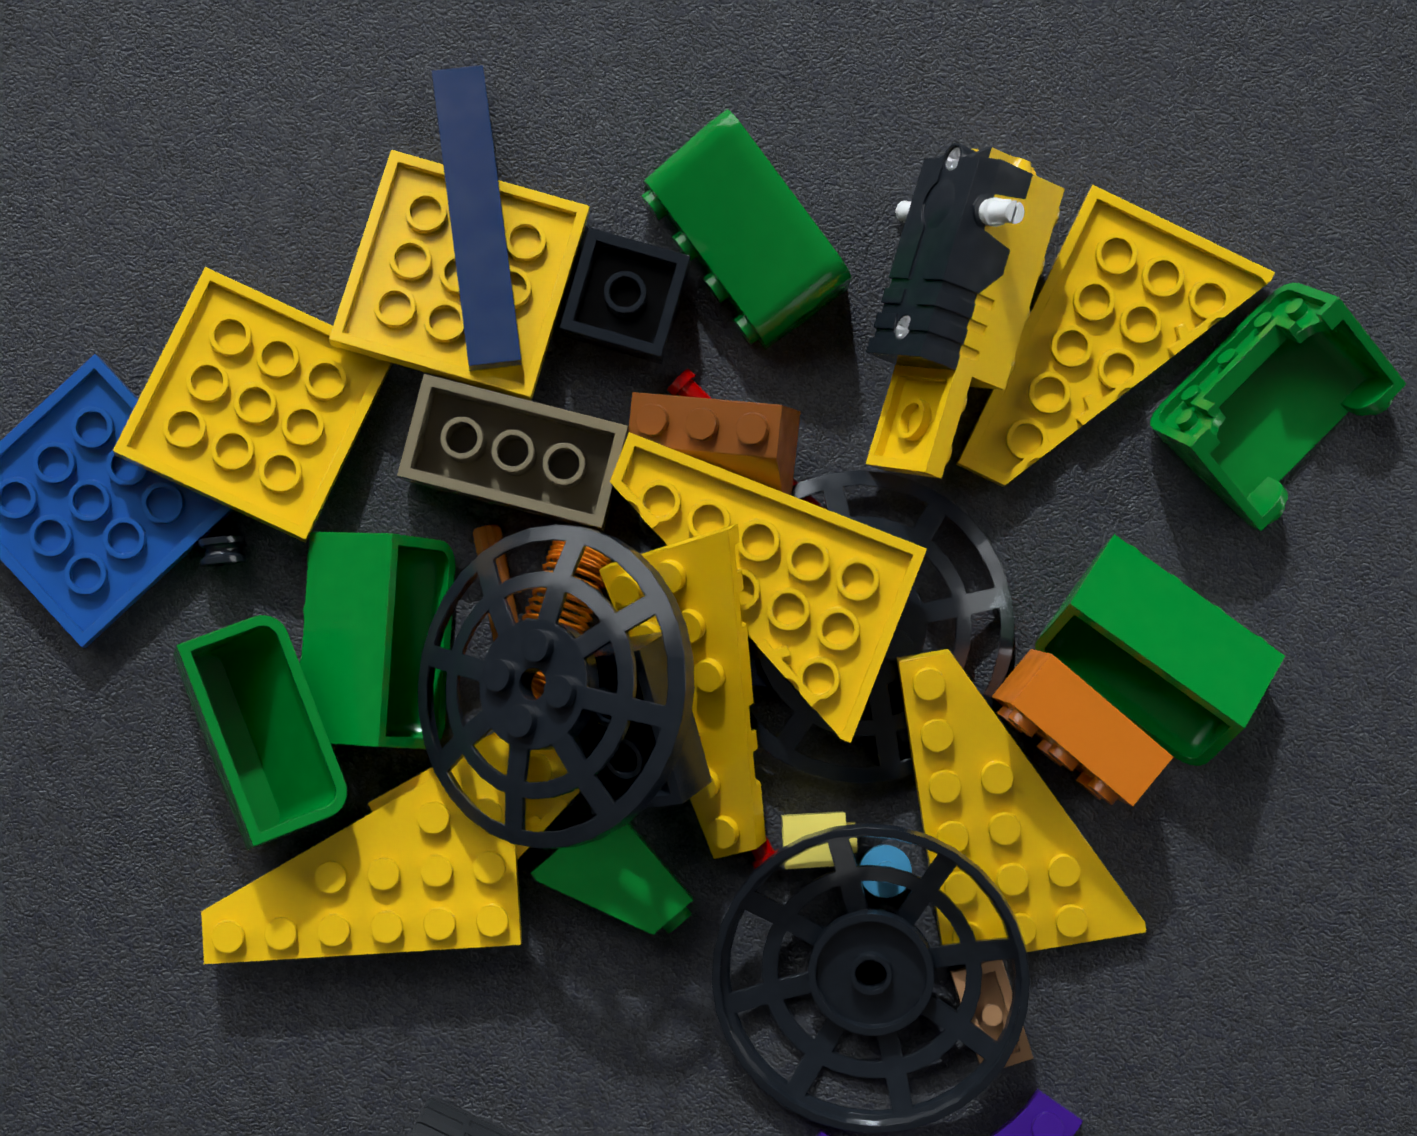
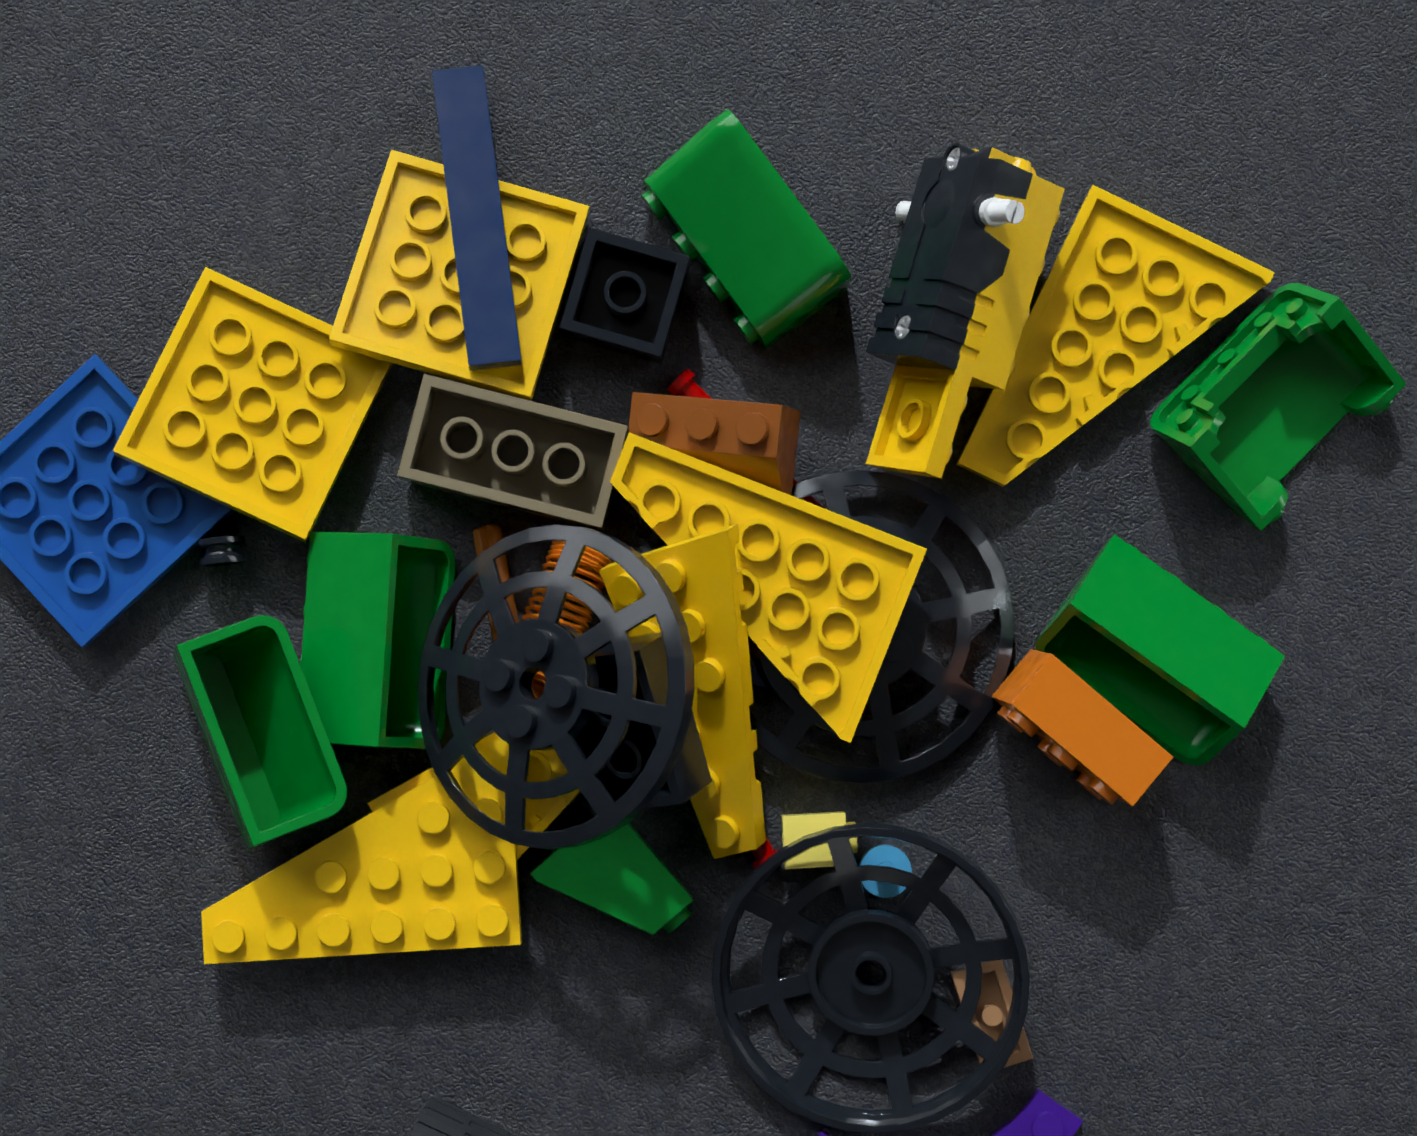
(1002, 816): yellow wing -> none

